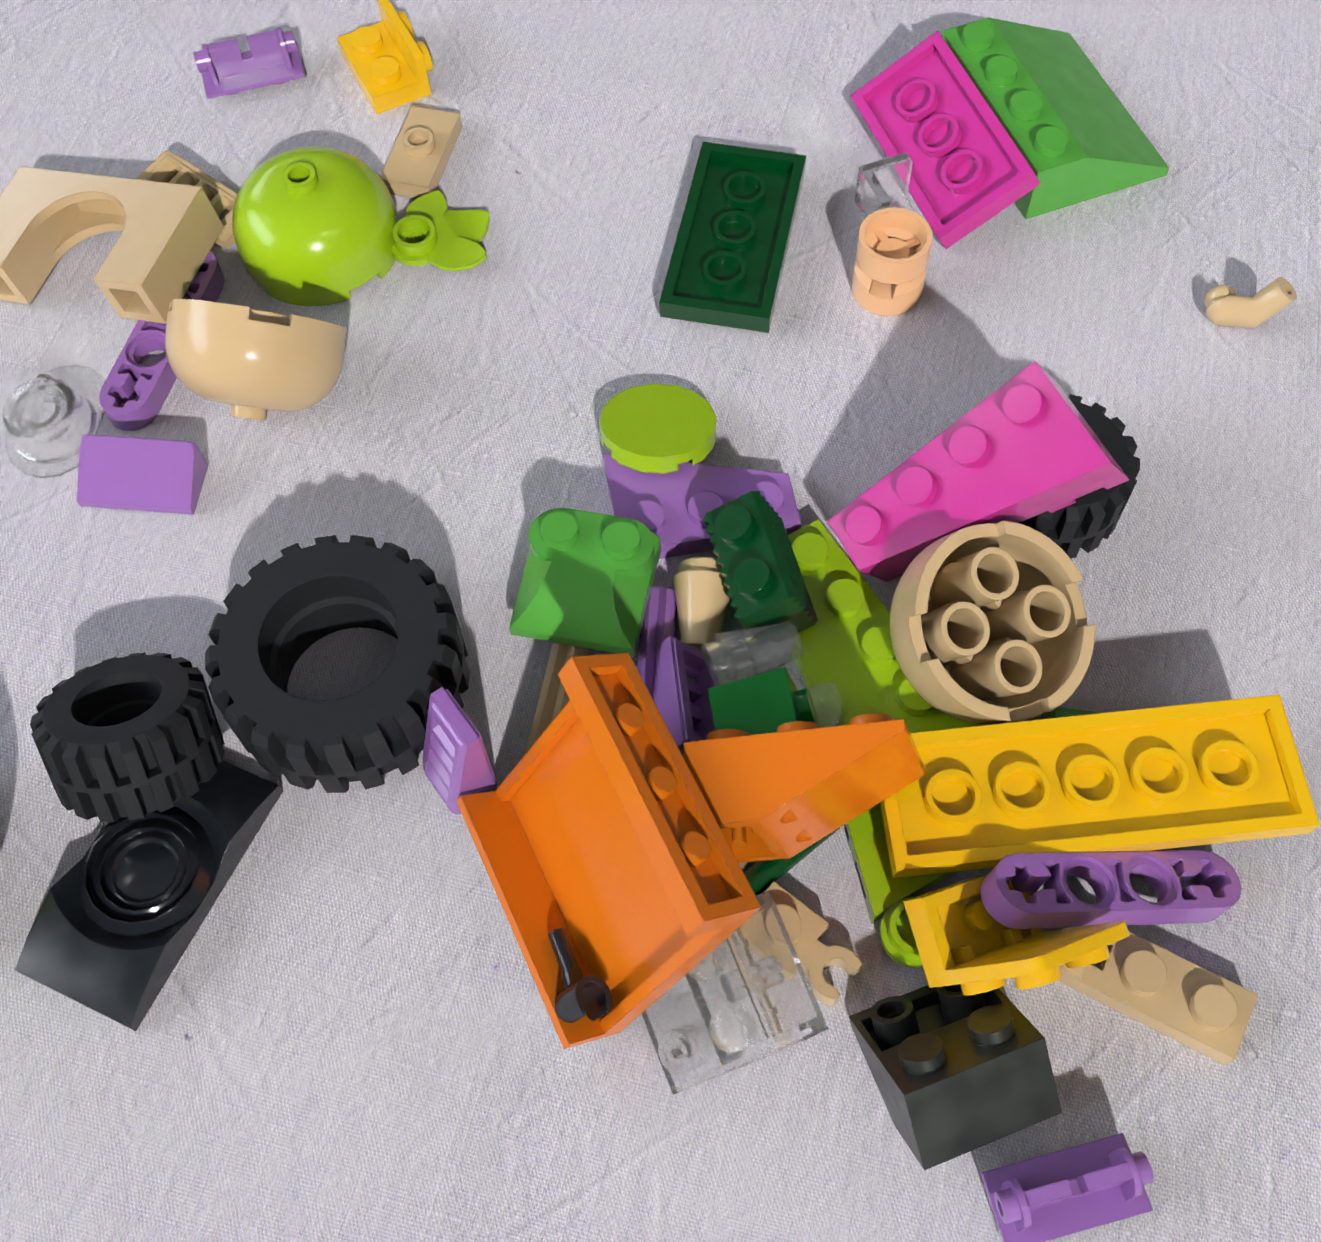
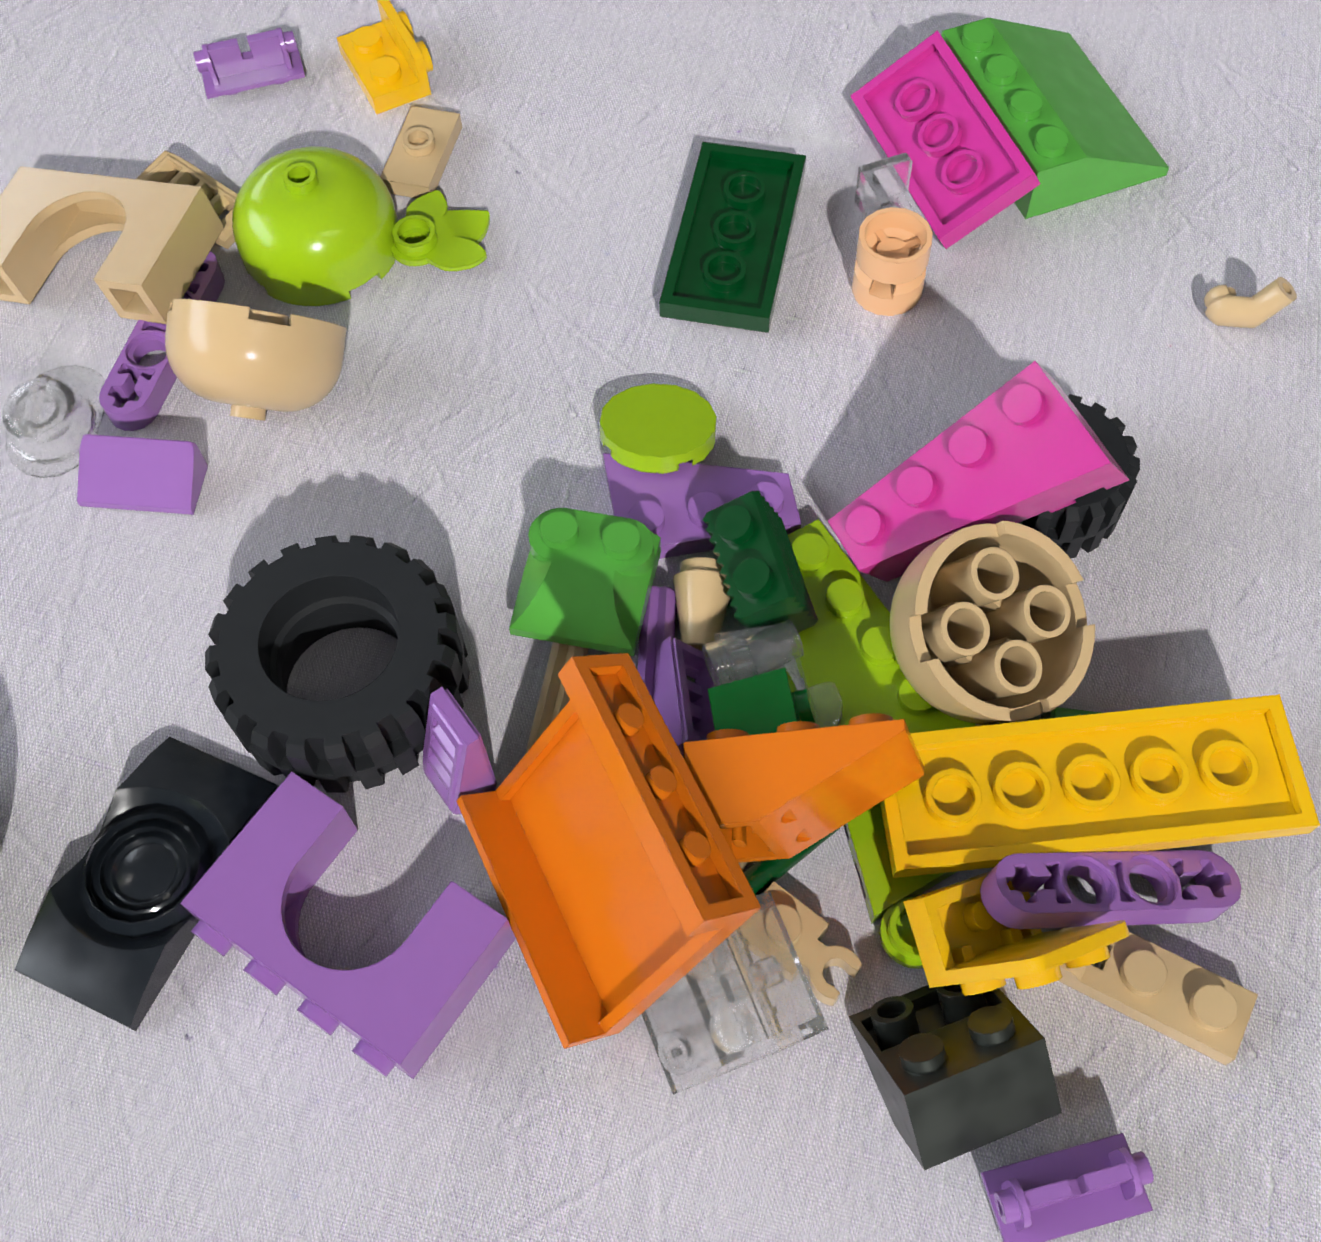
(128, 736): black tyre -> none
(393, 1006): none -> medium lavender arch
(581, 994): black hand -> none

